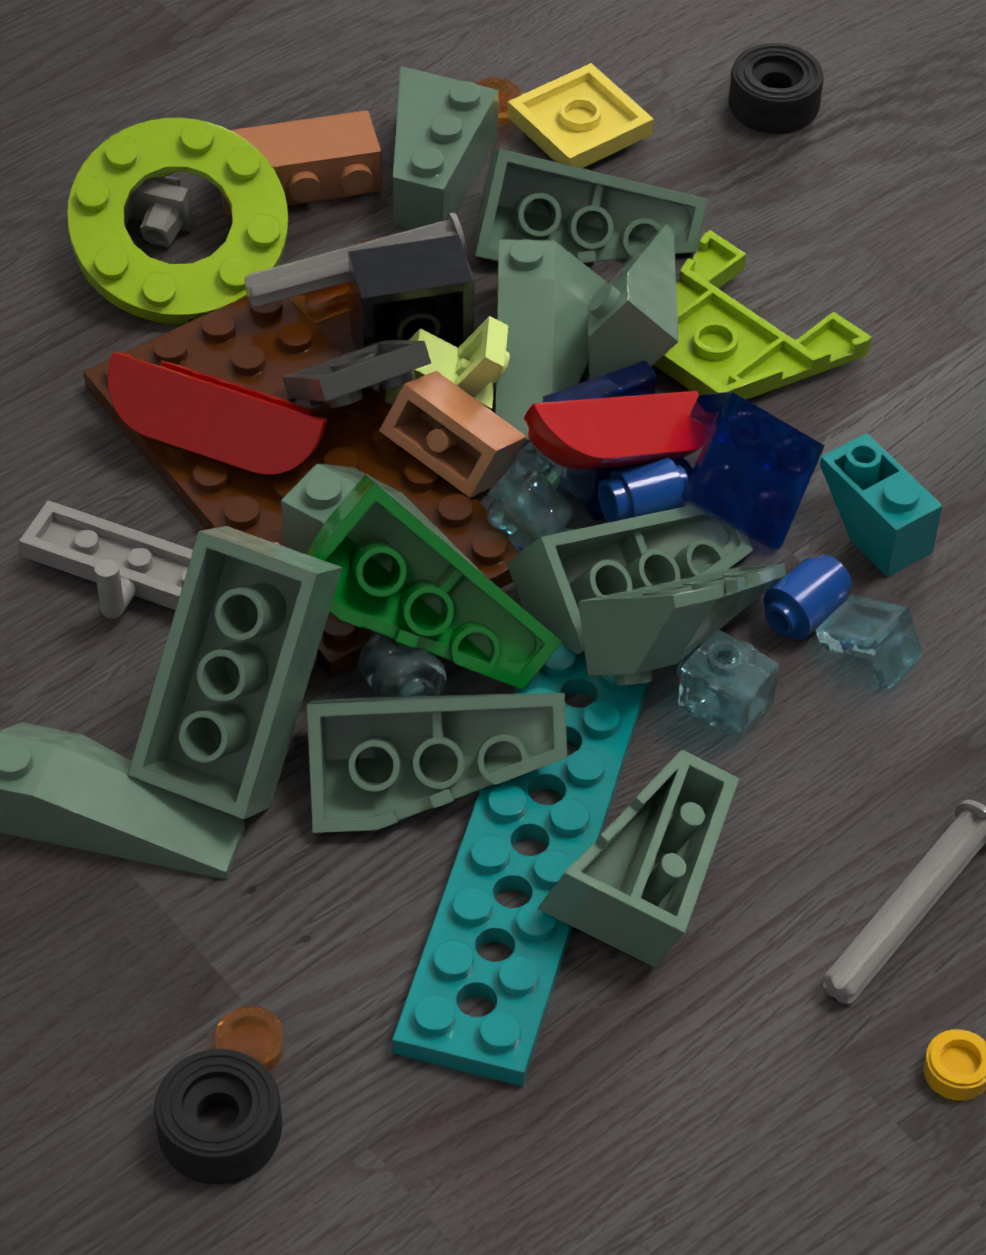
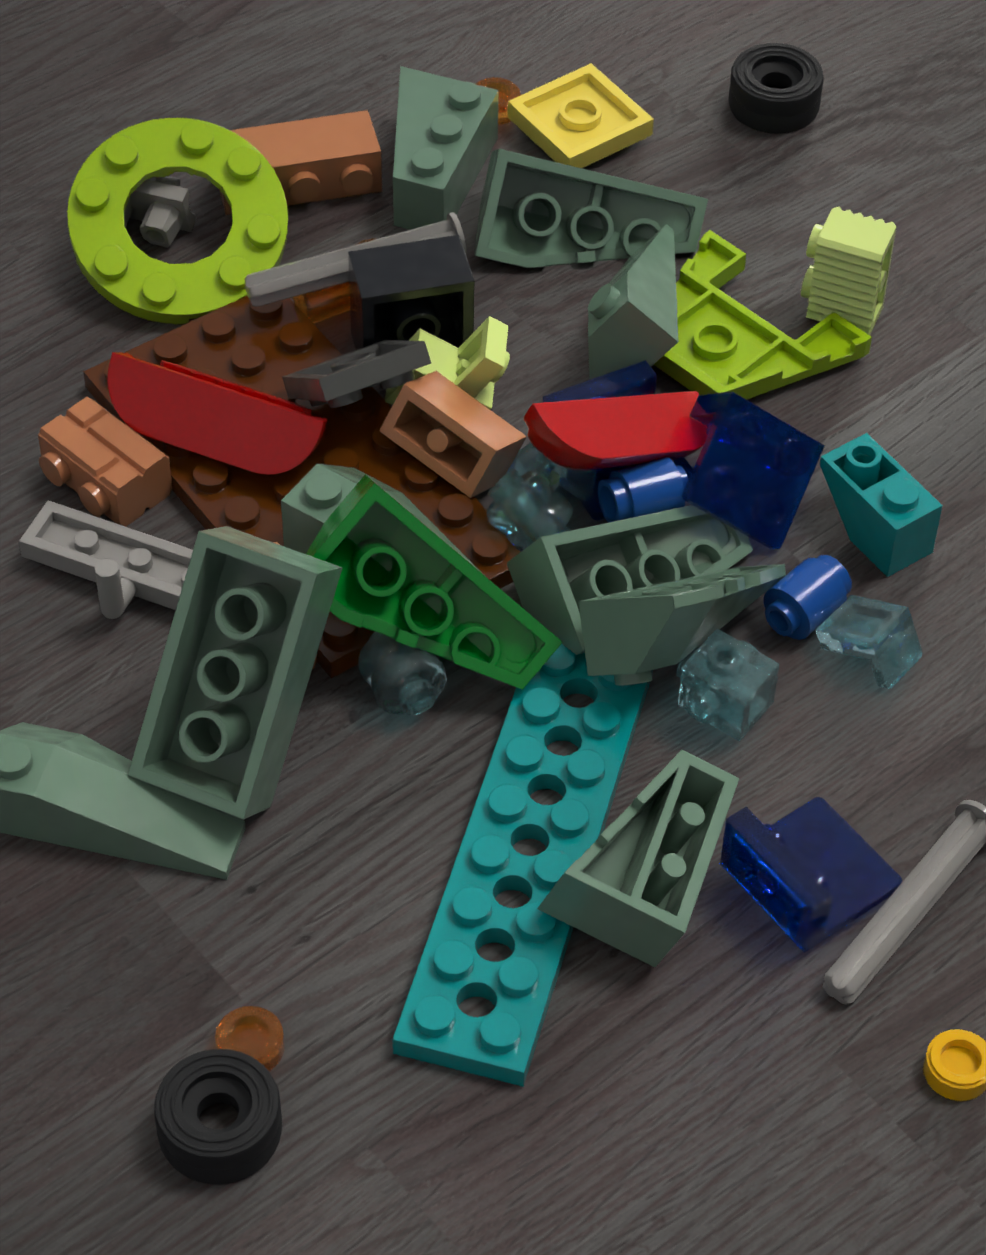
(104, 462): none -> nougat brick
(415, 753): sand green wedge -> none
(546, 310): sand green wedge -> none
(806, 870): none -> clear blue bracket
(849, 268): none -> yellowish green brick

